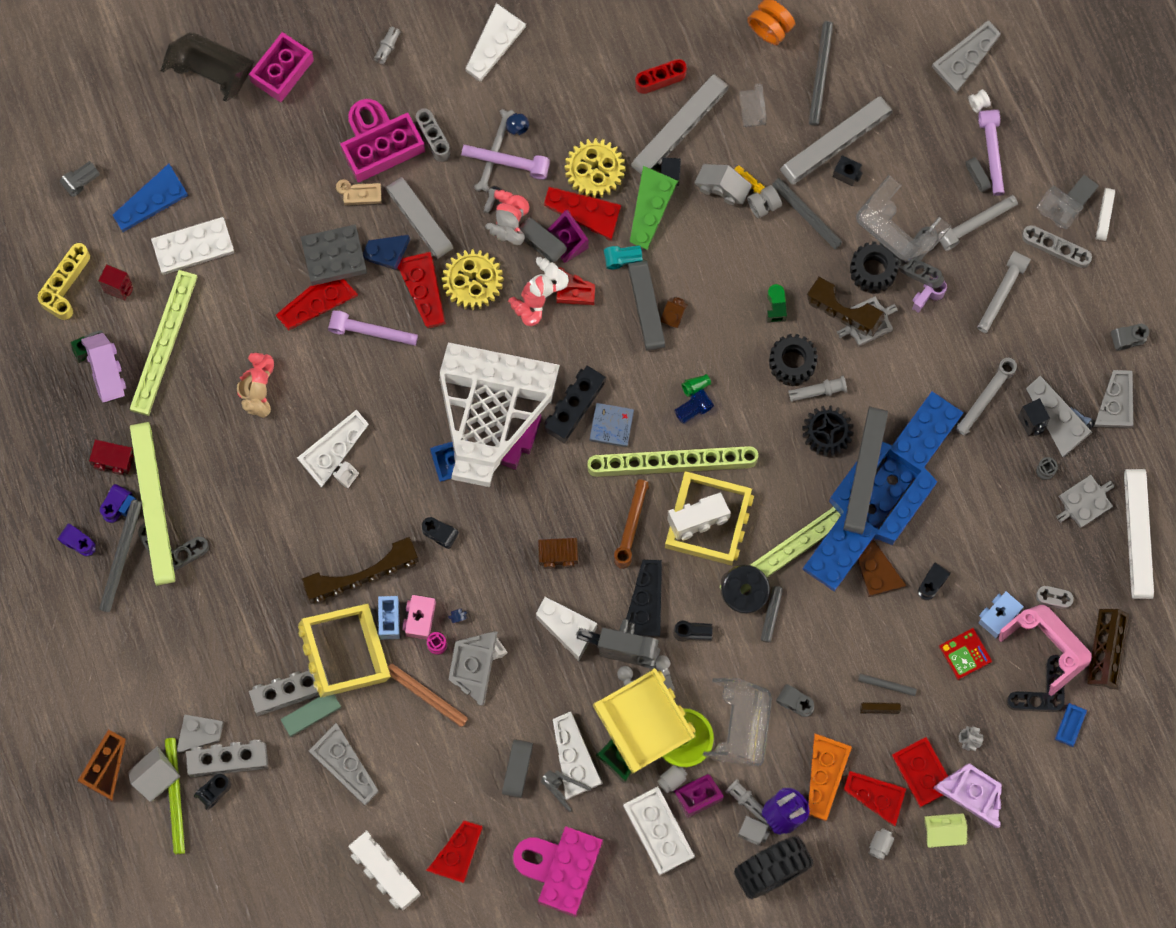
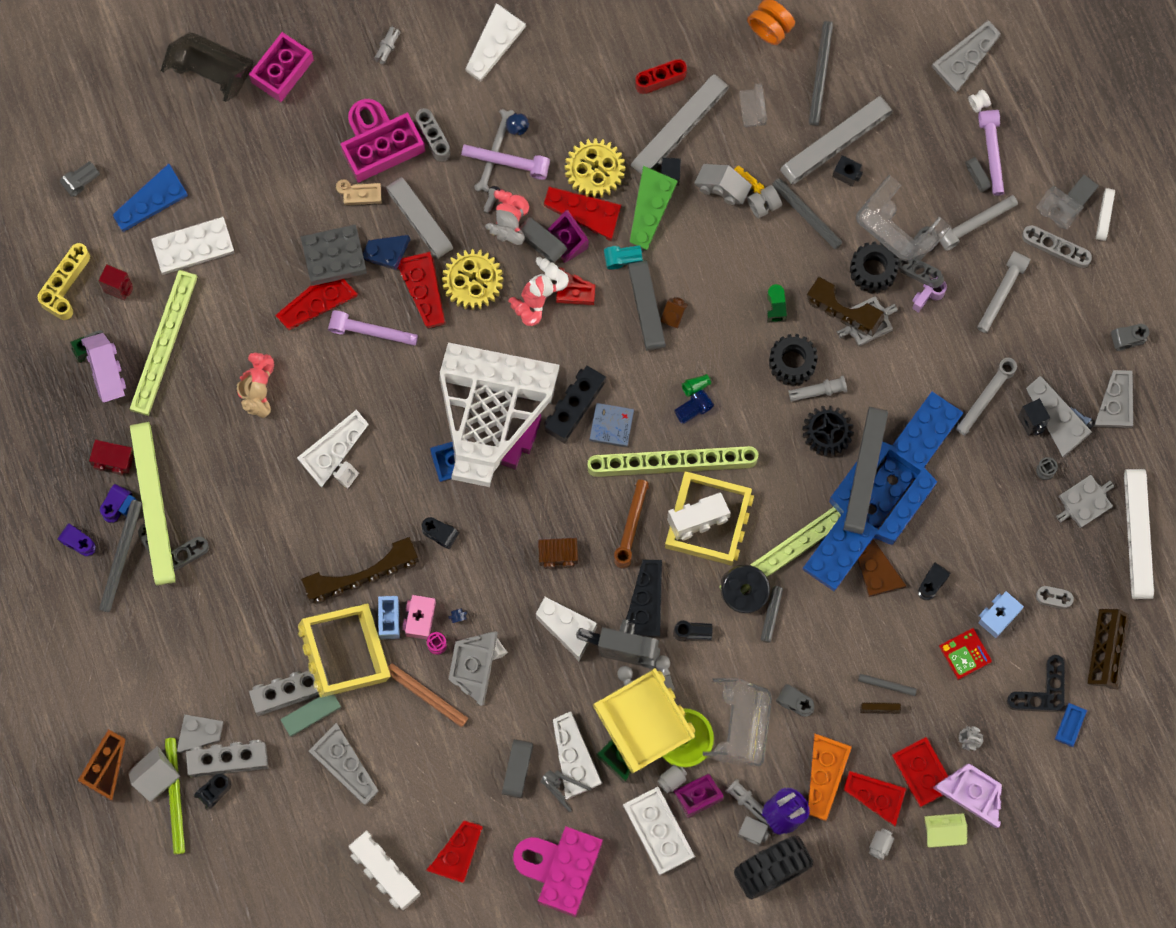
(1075, 654): bright pink windscreen -> none

